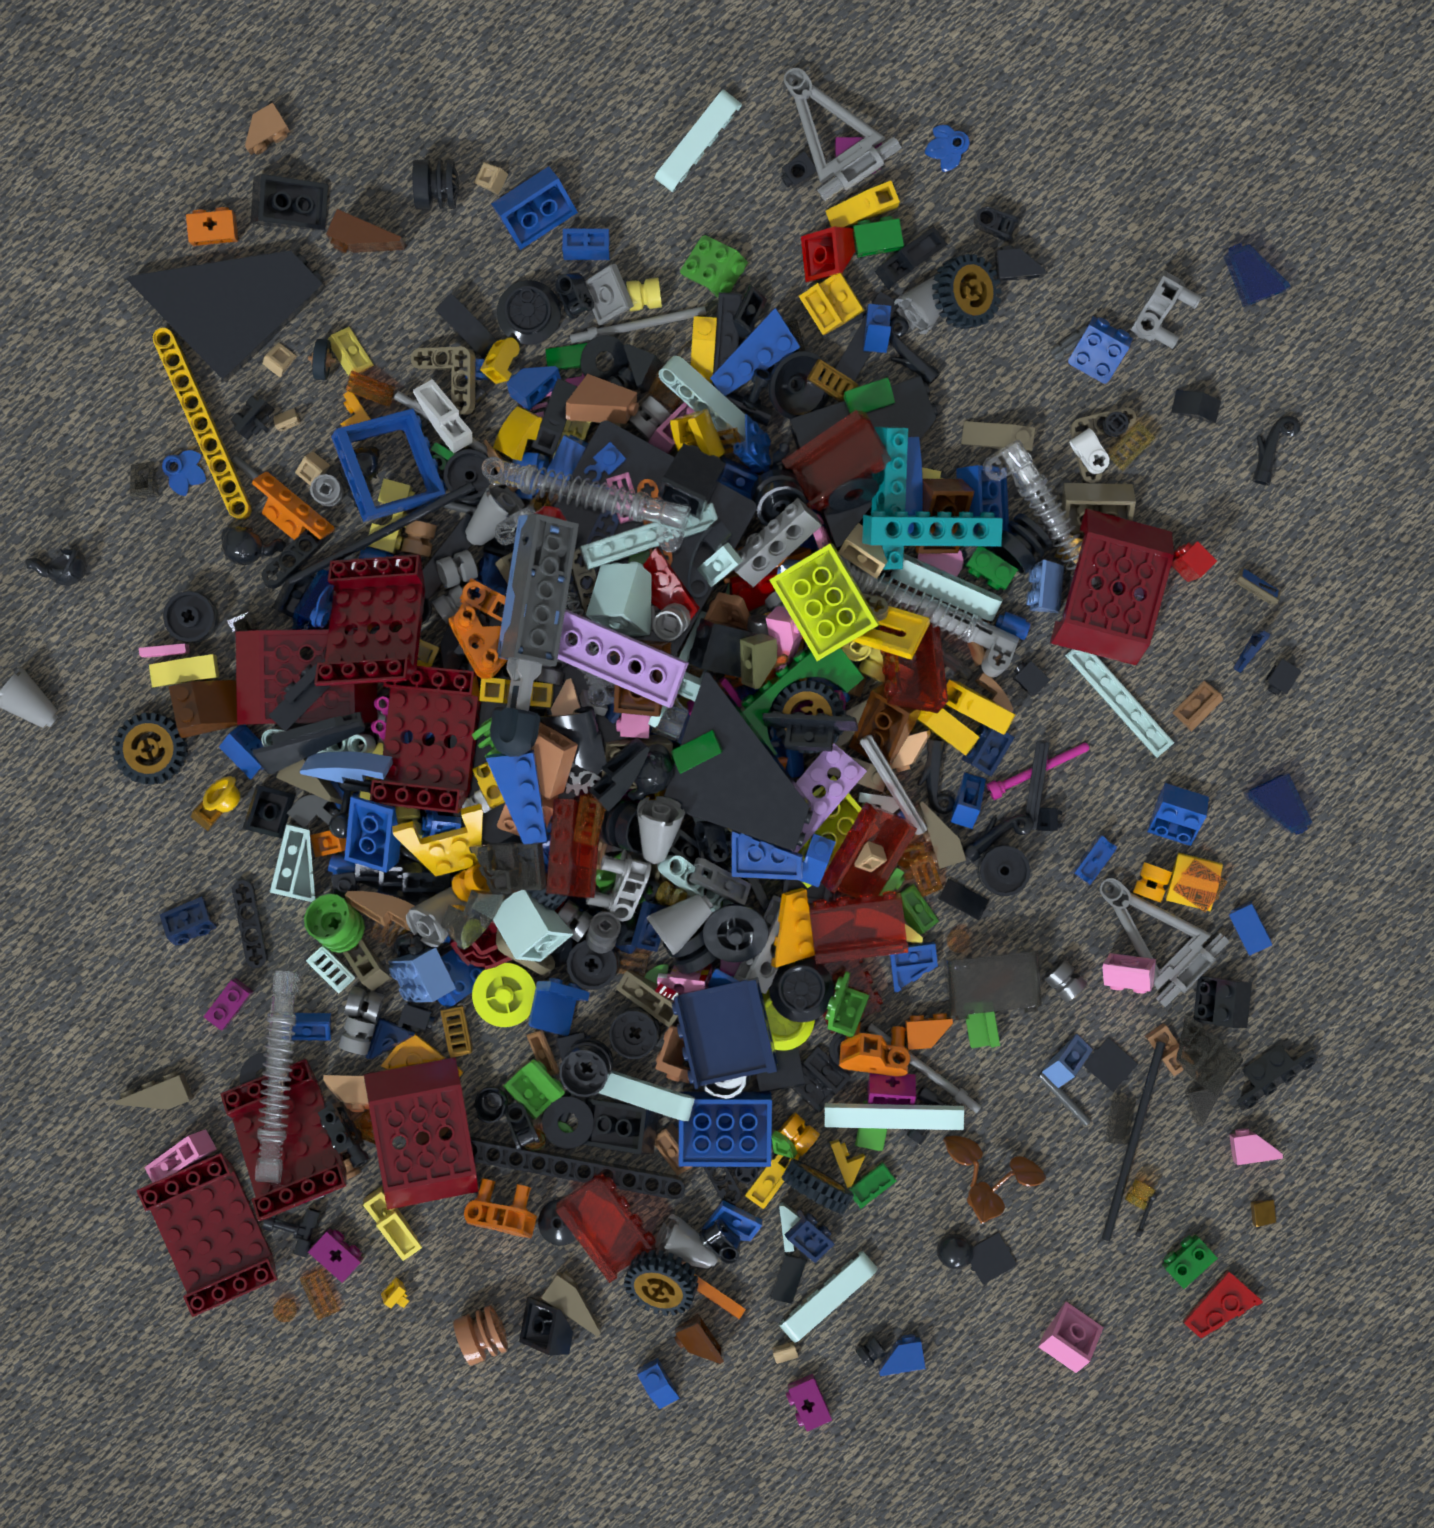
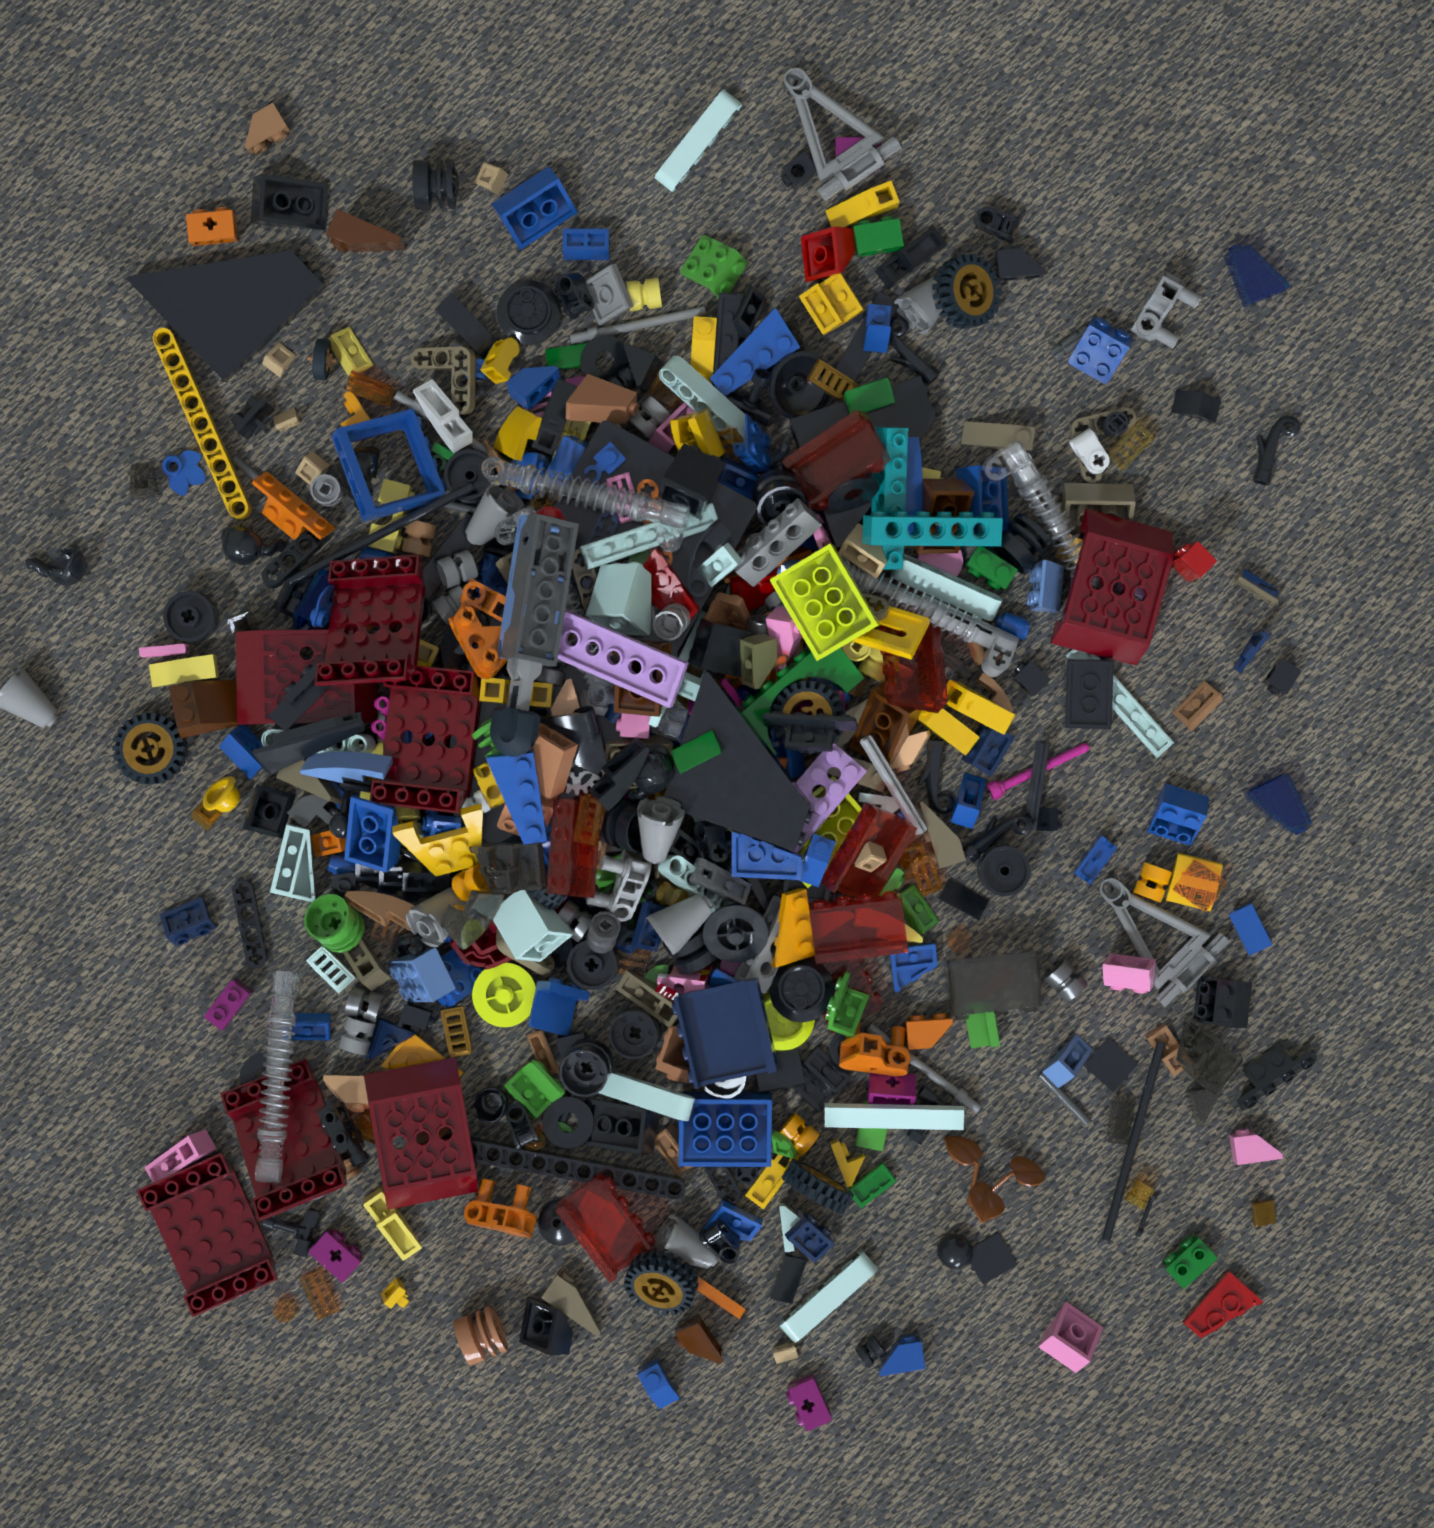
(163, 1095): dark tan slope -> none
(944, 148): blue plate -> none
(1089, 693): none -> black tile

